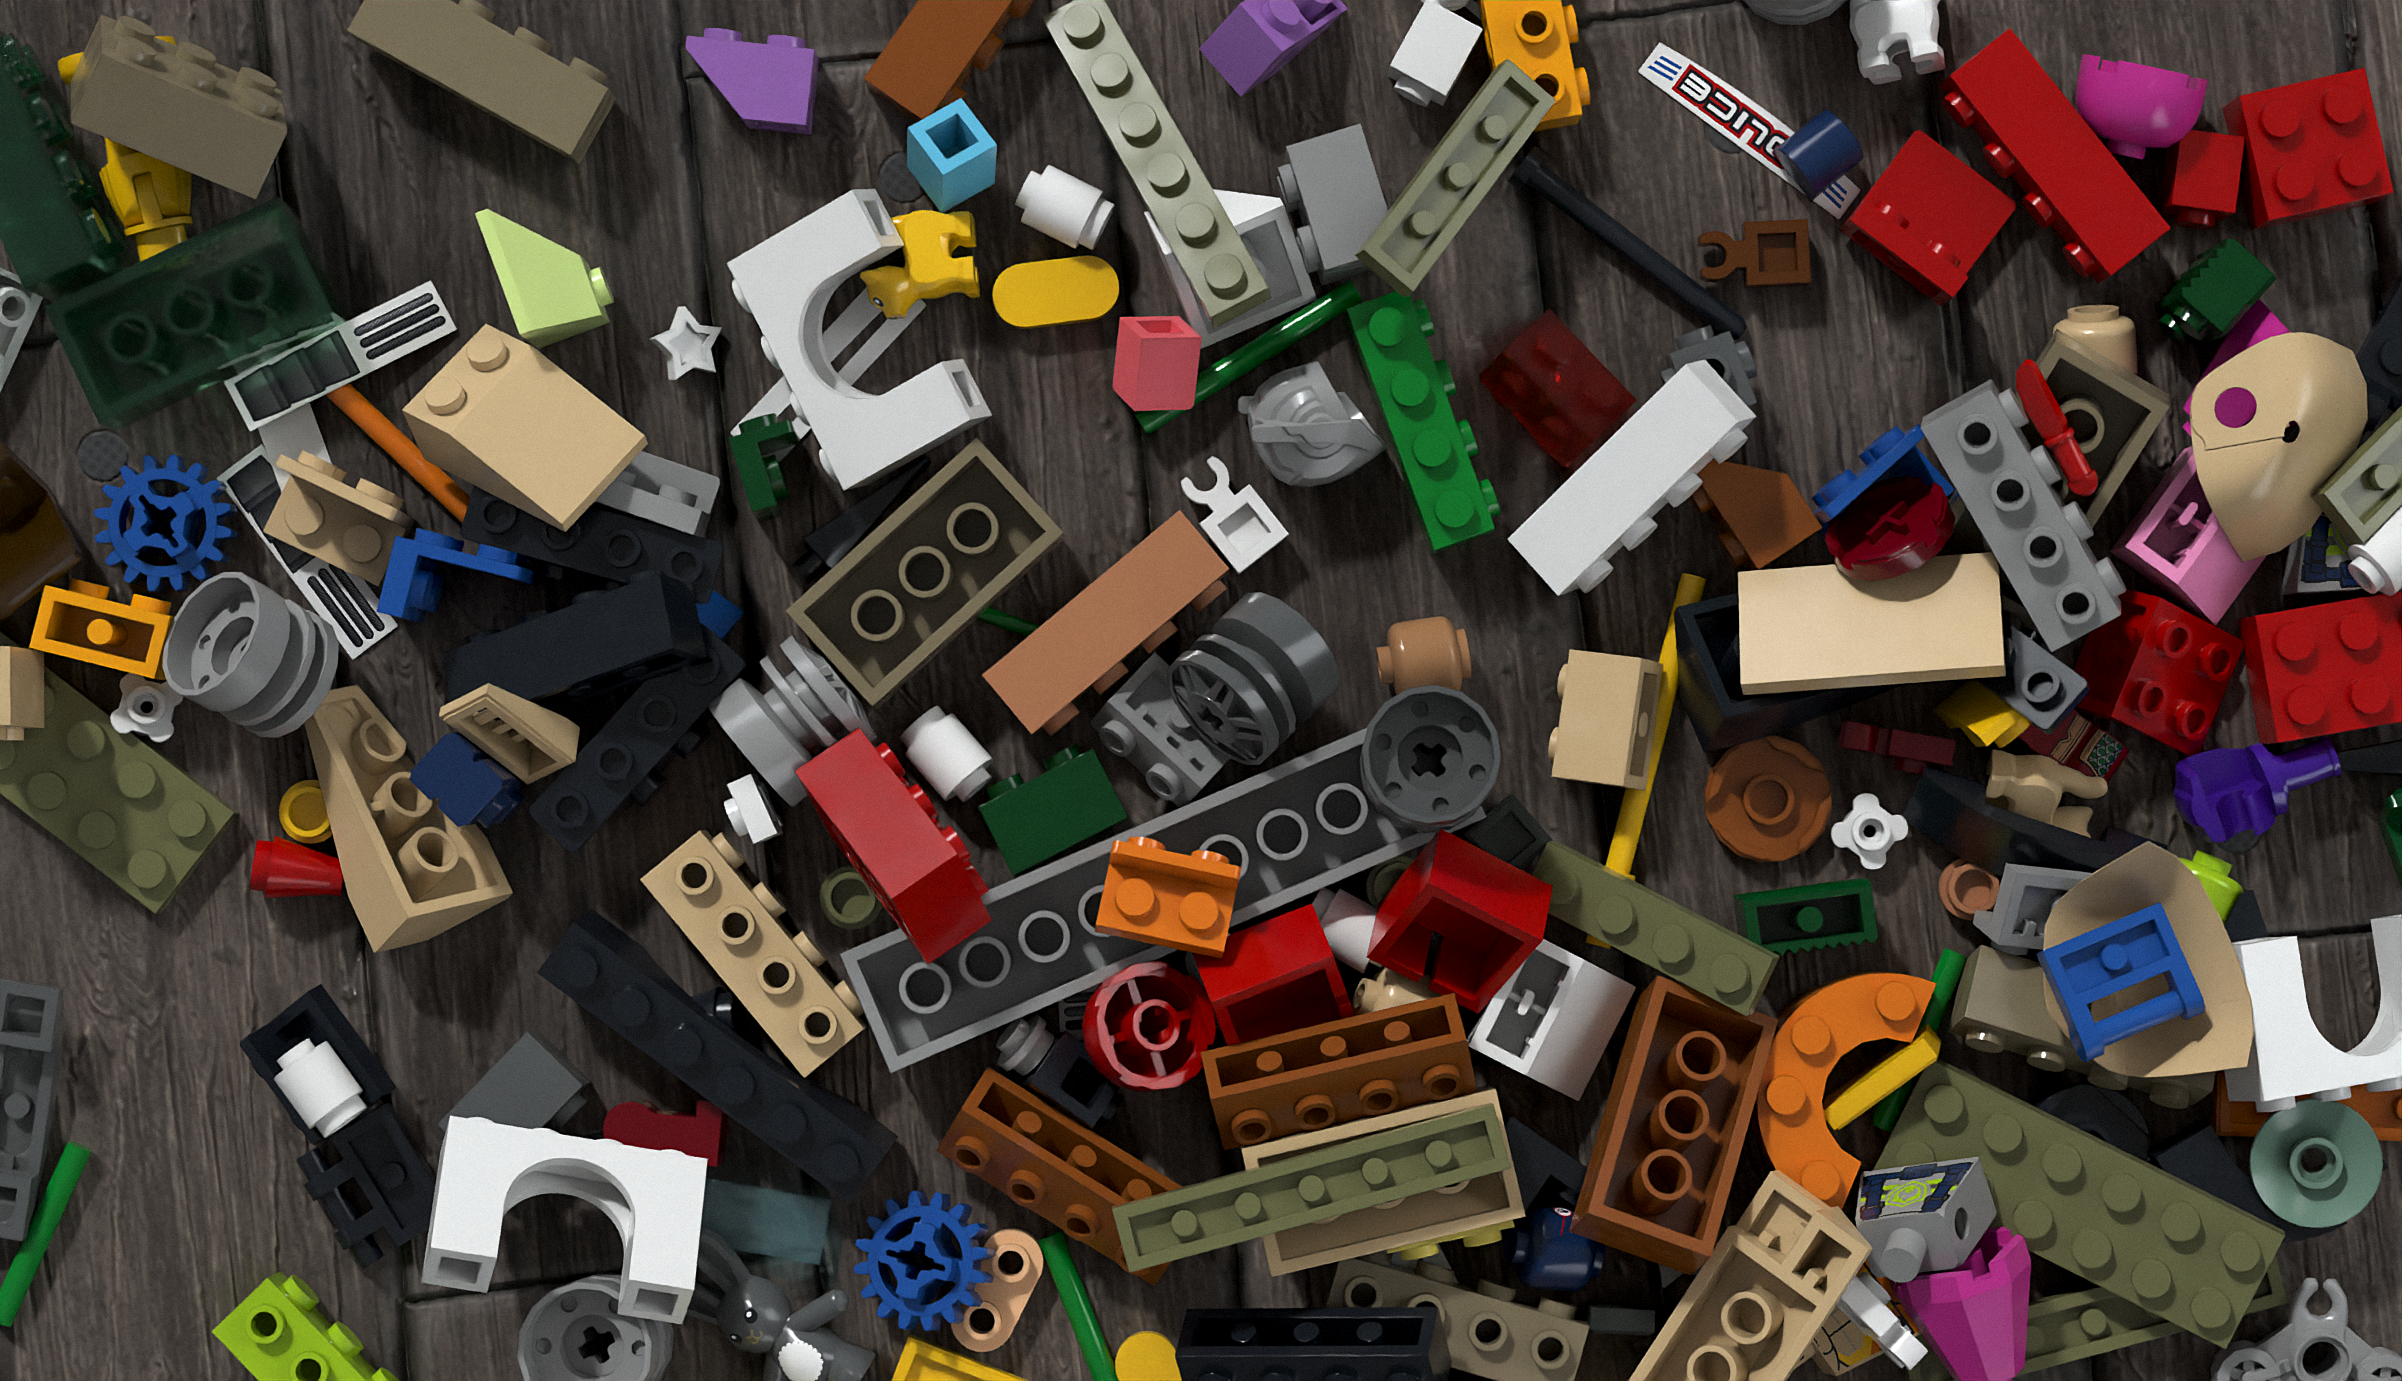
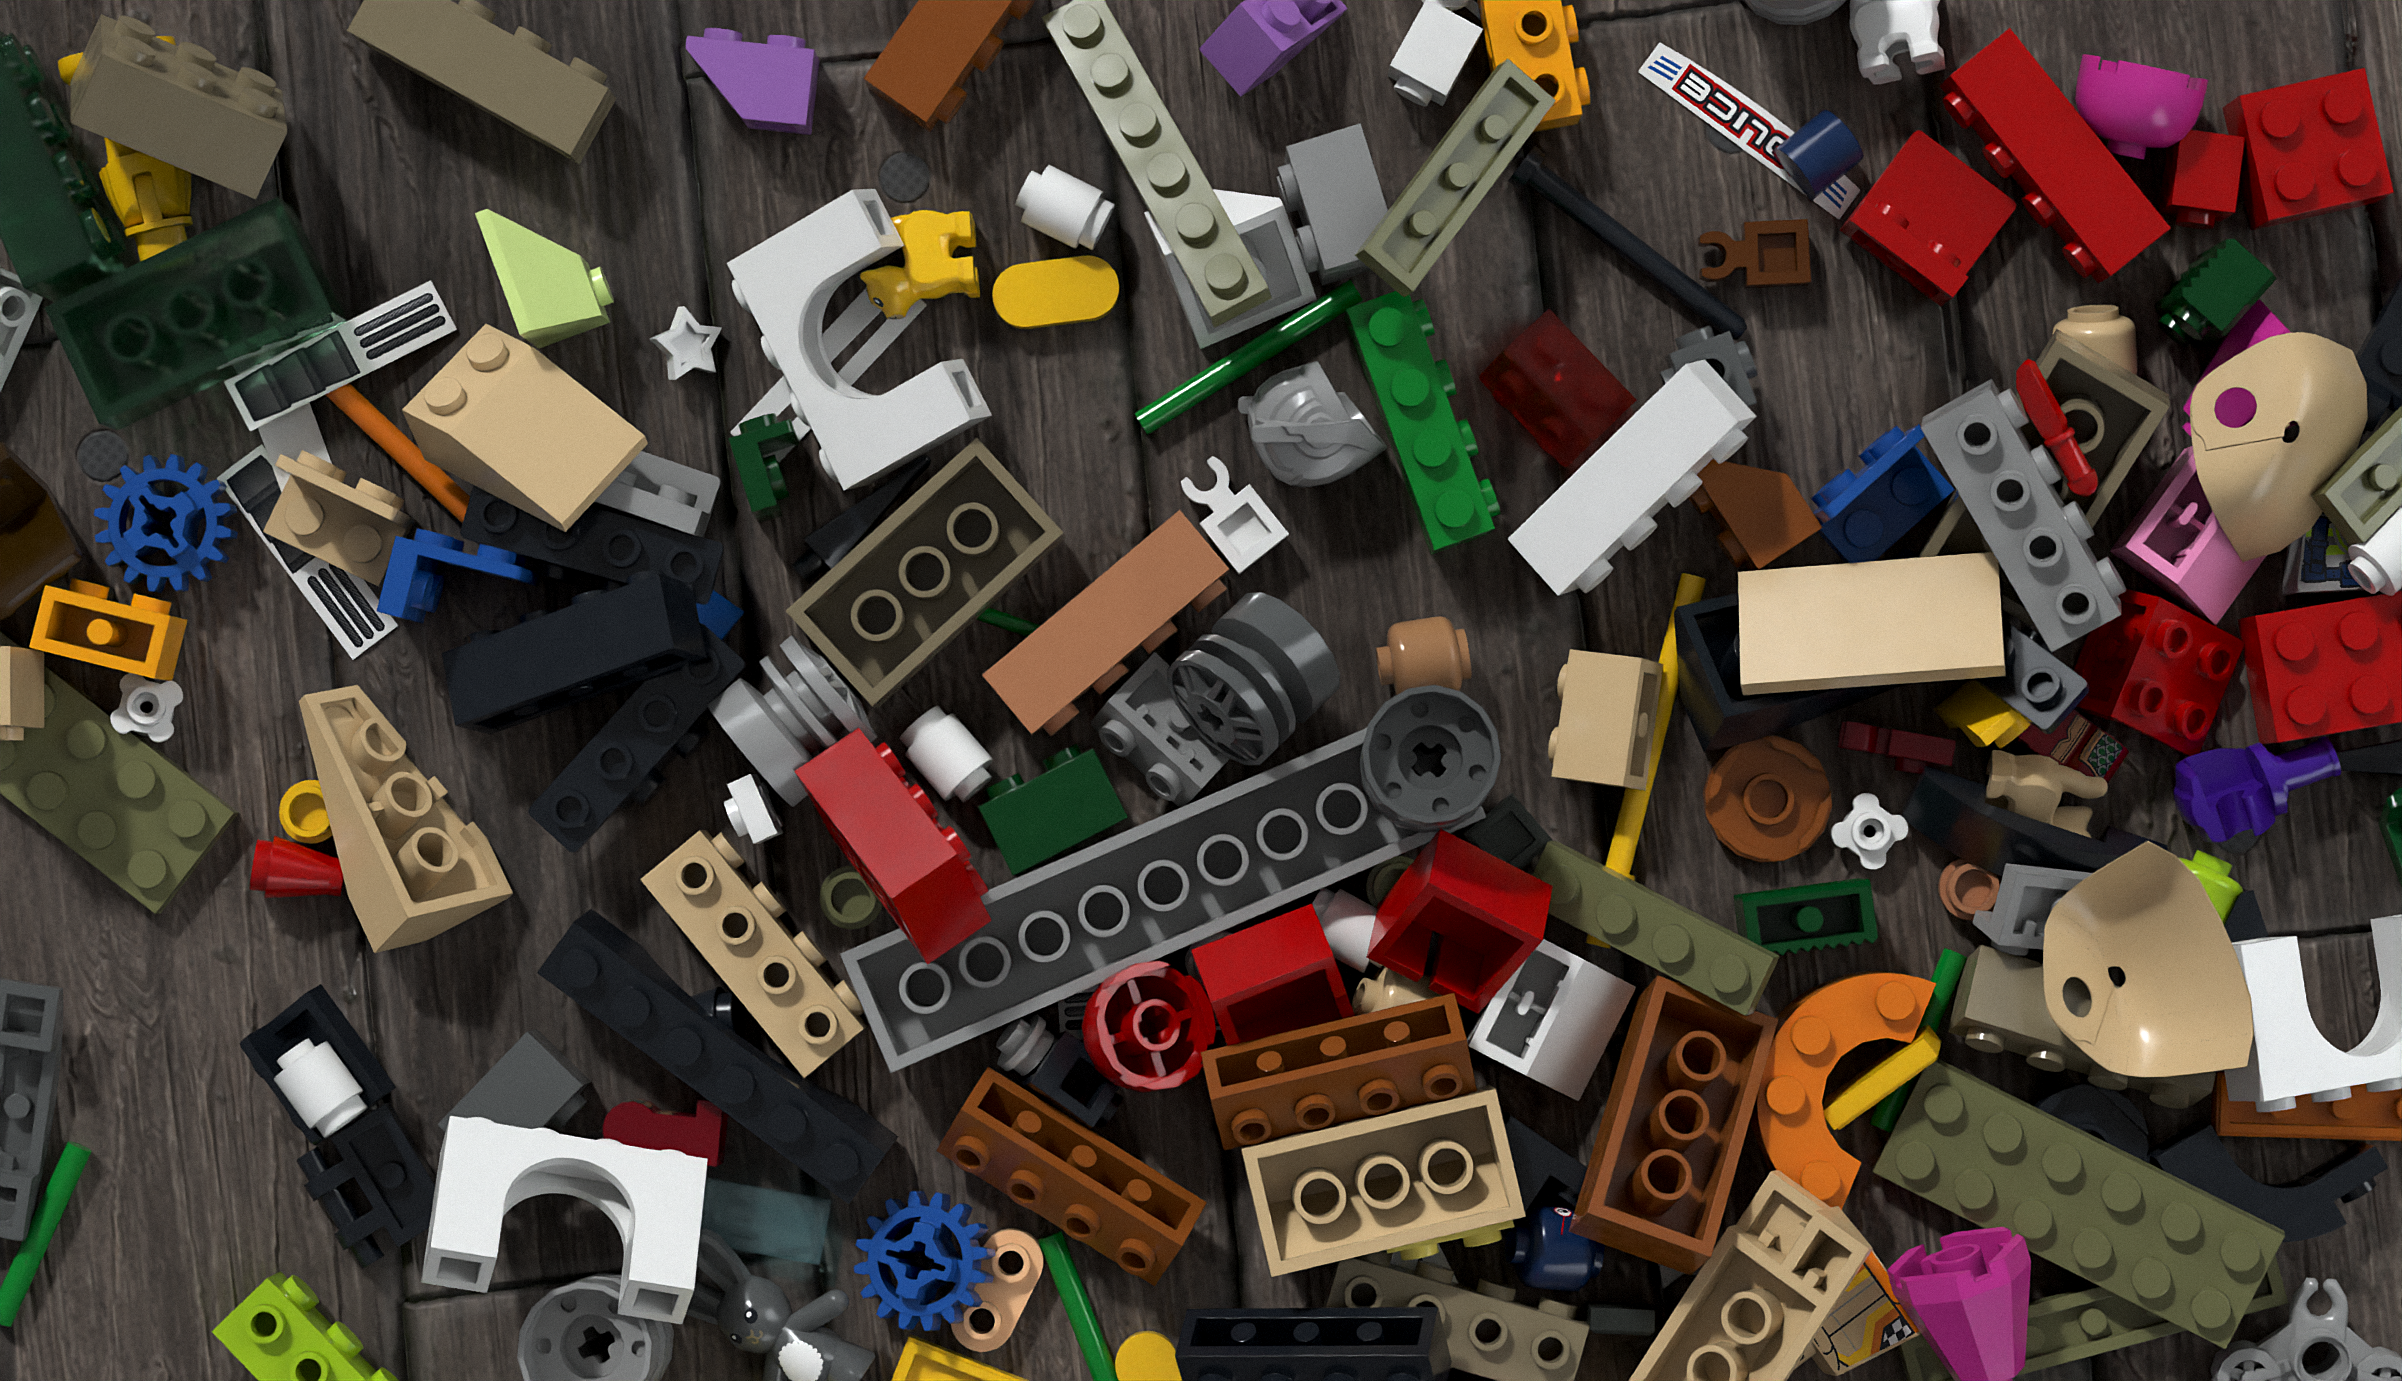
(250, 655): light grey wheel -> none
(468, 783): dark blue brick -> none
(524, 740): tan slope -> none
(951, 155): medium azure brick -> none
(1156, 363): coral panel -> none
(1168, 896): orange bracket -> none
(1311, 1187): olive plate -> none
(1865, 1307): white plate -> none
(1890, 529): dark red tile -> none
(1923, 1216): light grey torso -> none
(2111, 961): blue plate -> none
(2333, 1190): sand green dish -> none

